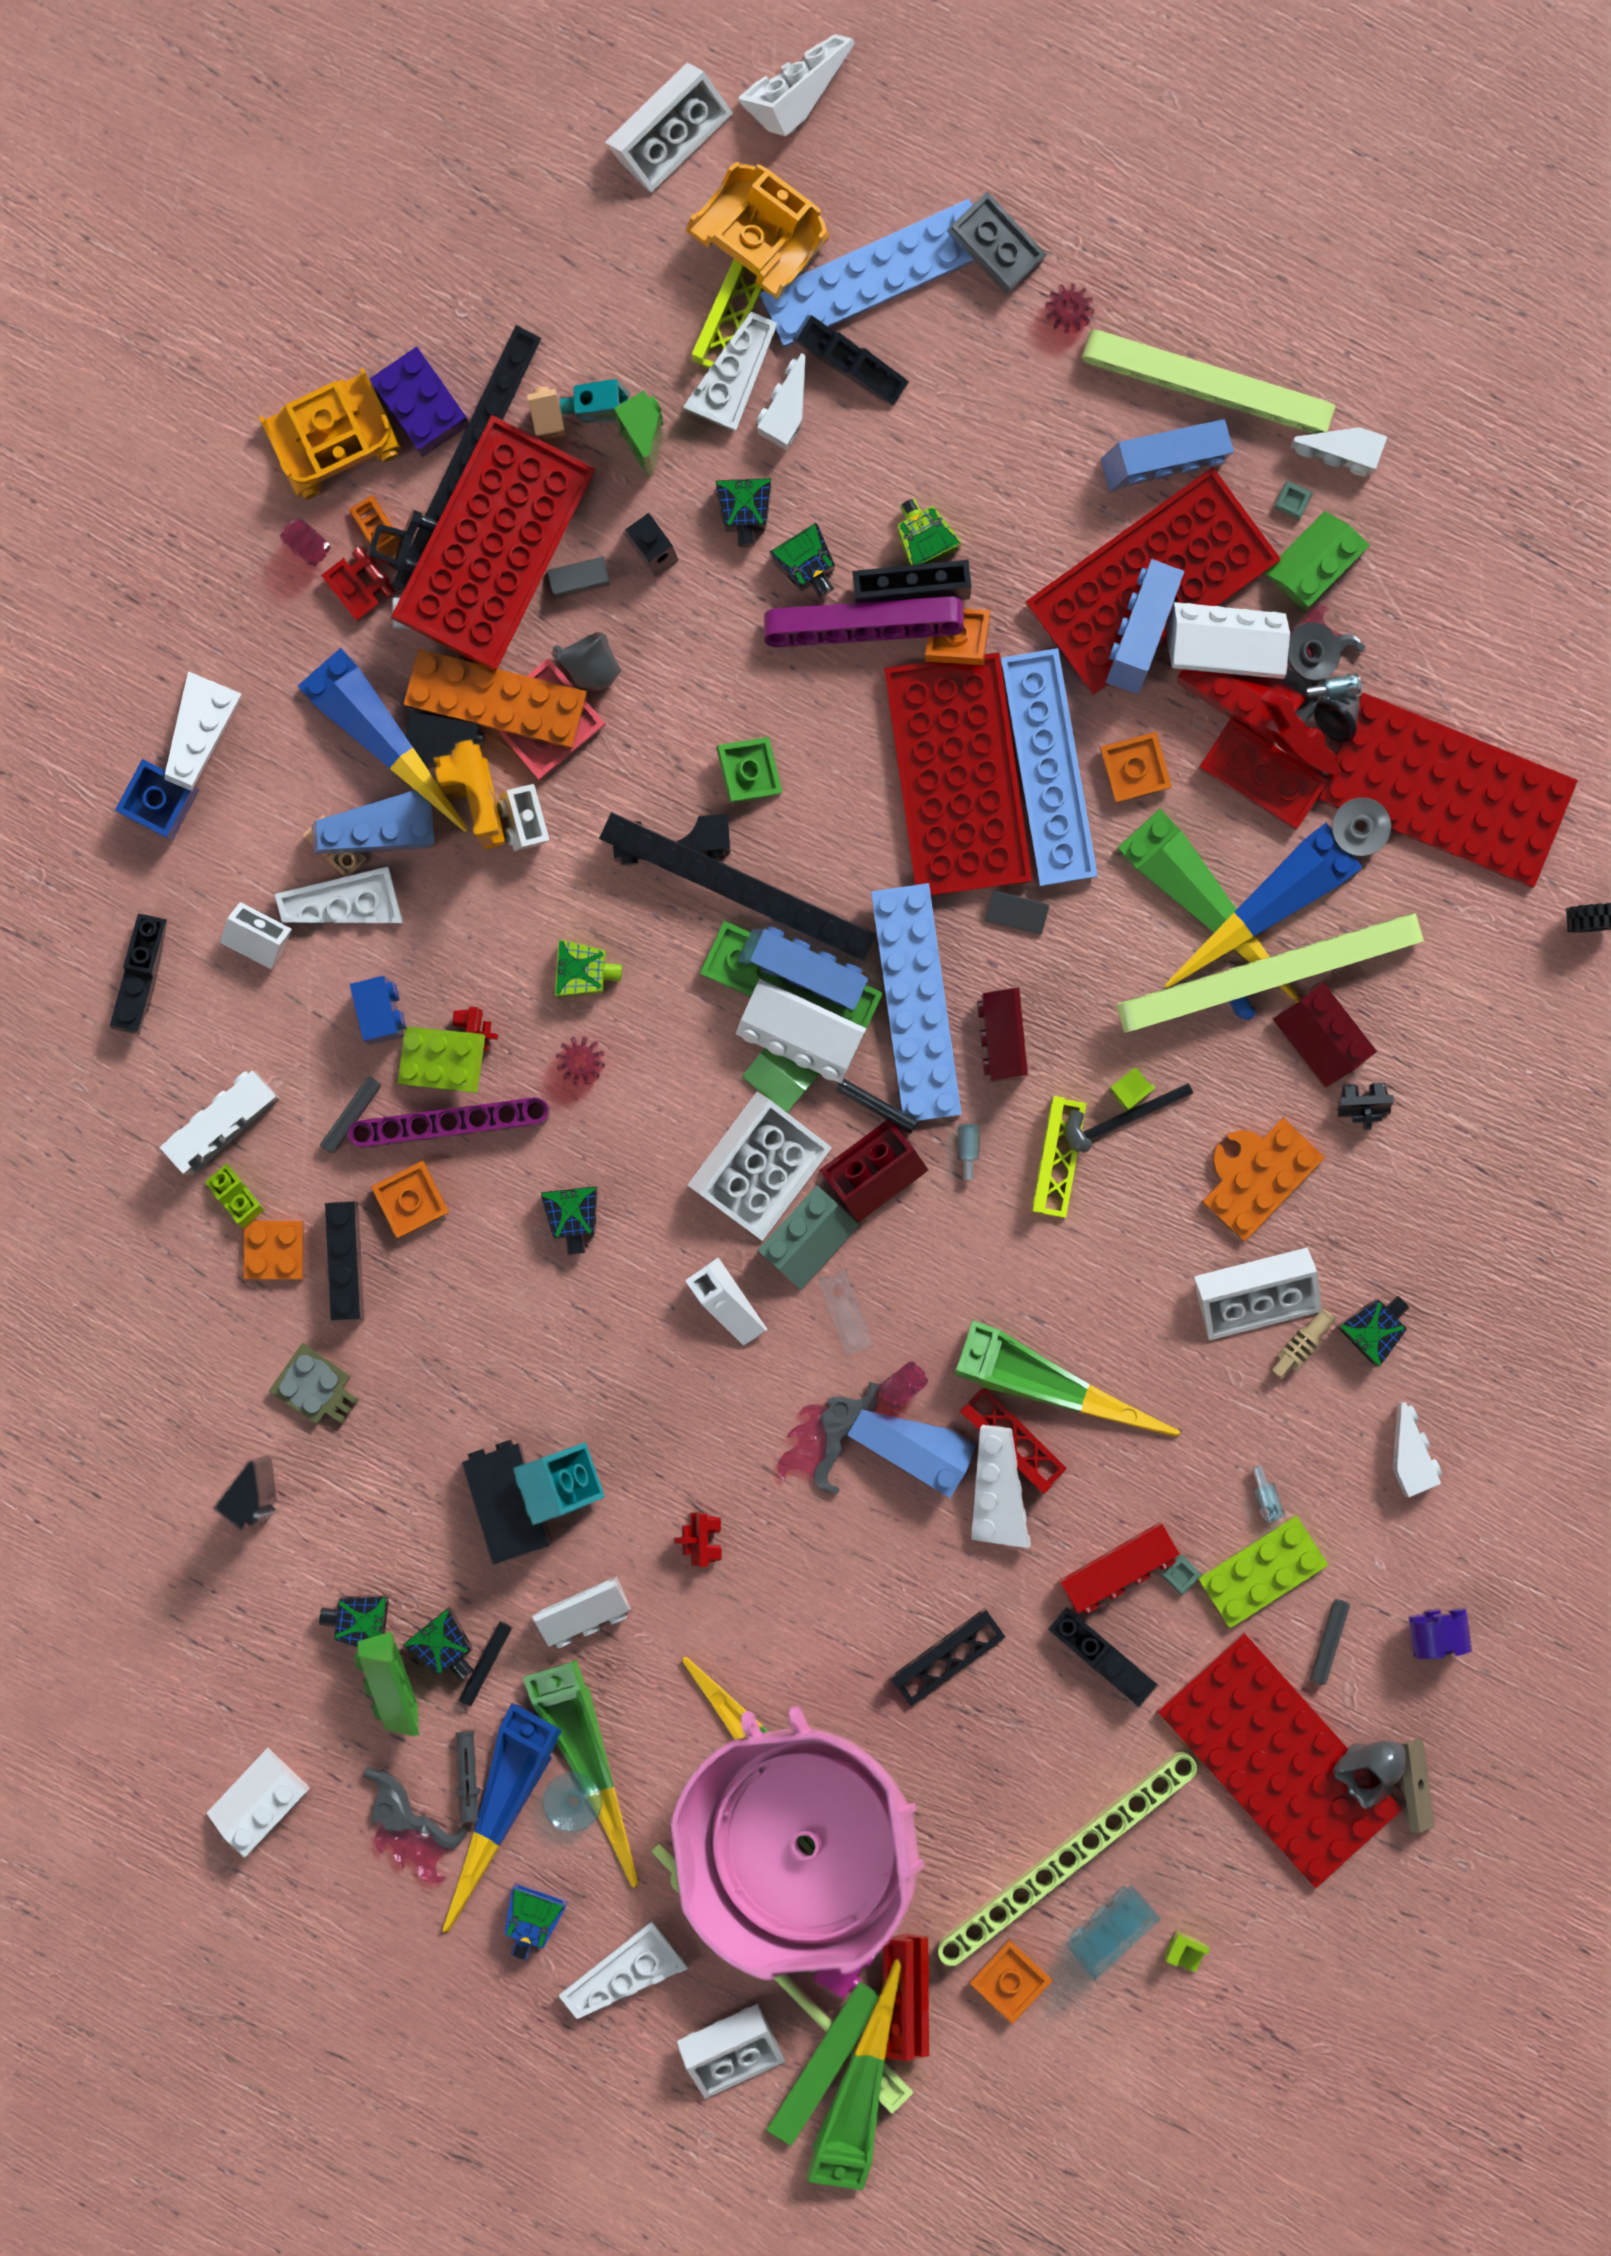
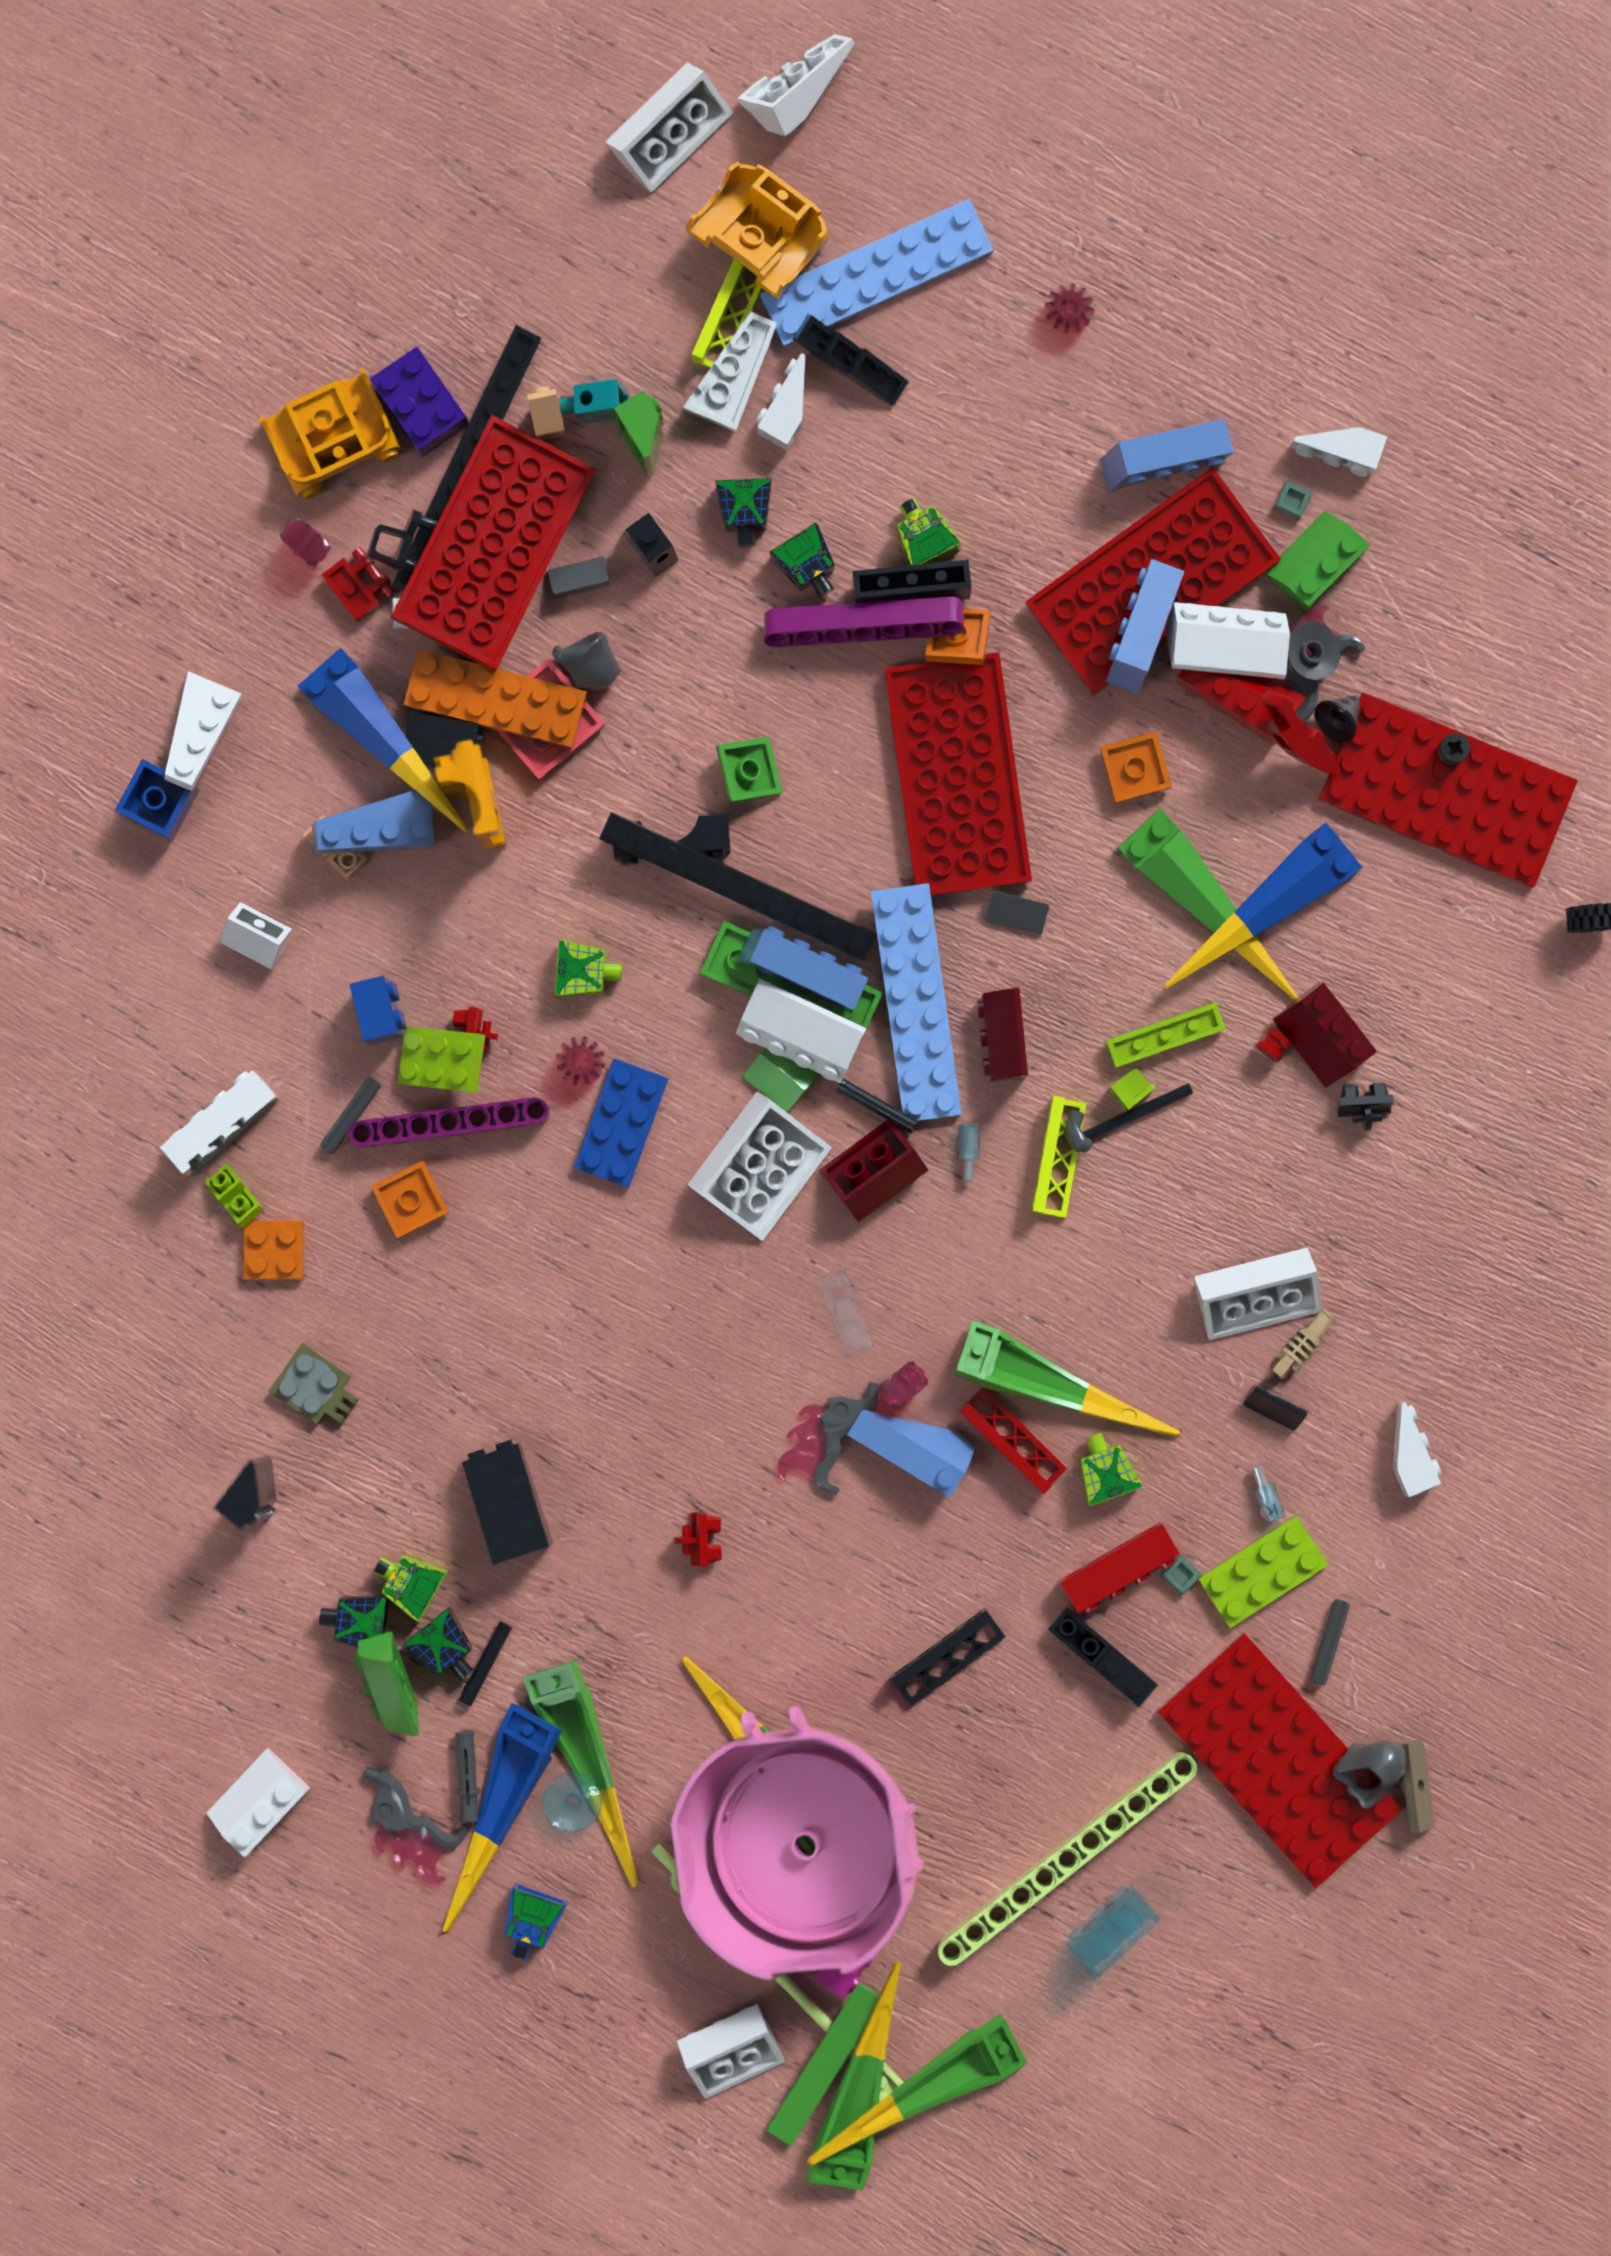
(139, 974): black slope -> none
(344, 1260): black brick -> none
(350, 899): white wing -> none
(386, 543): orange slope -> none
(411, 1583): none -> torso
(523, 817): white brick -> none
(558, 1483): teal brick -> none
(572, 1215): torso -> none
(582, 1613): white slope -> none
(621, 1123): none -> blue plate
(629, 1968): white wing -> none
(726, 1301): white slope -> none
(808, 1237): sand green slope -> none
(910, 2014): red brick -> none
(967, 2065): none -> bright green plate
(996, 242): dark grey tile -> none
(998, 1499): white wing -> none
(1010, 1981): orange plate -> none
(1048, 767): light blue plate -> none
(1106, 1471): none -> torso
(1165, 1035): none -> lime plate
(1185, 1951): lime panel -> none
(1208, 382): yellowish green beam -> none
(1243, 1008): blue arm -> none
(1259, 1175): orange plate -> none
(1263, 774): red plate -> none
(1269, 972): yellowish green beam -> none
(1273, 1044): none -> red wheel
(1274, 1408): none -> black slope
(1336, 687): clear light blue piece -> none
(1372, 837): light grey dish -> none
(1375, 1328): torso -> none
(1440, 1634): dark purple brick -> none
(1449, 754): none -> pearl dark grey wheel

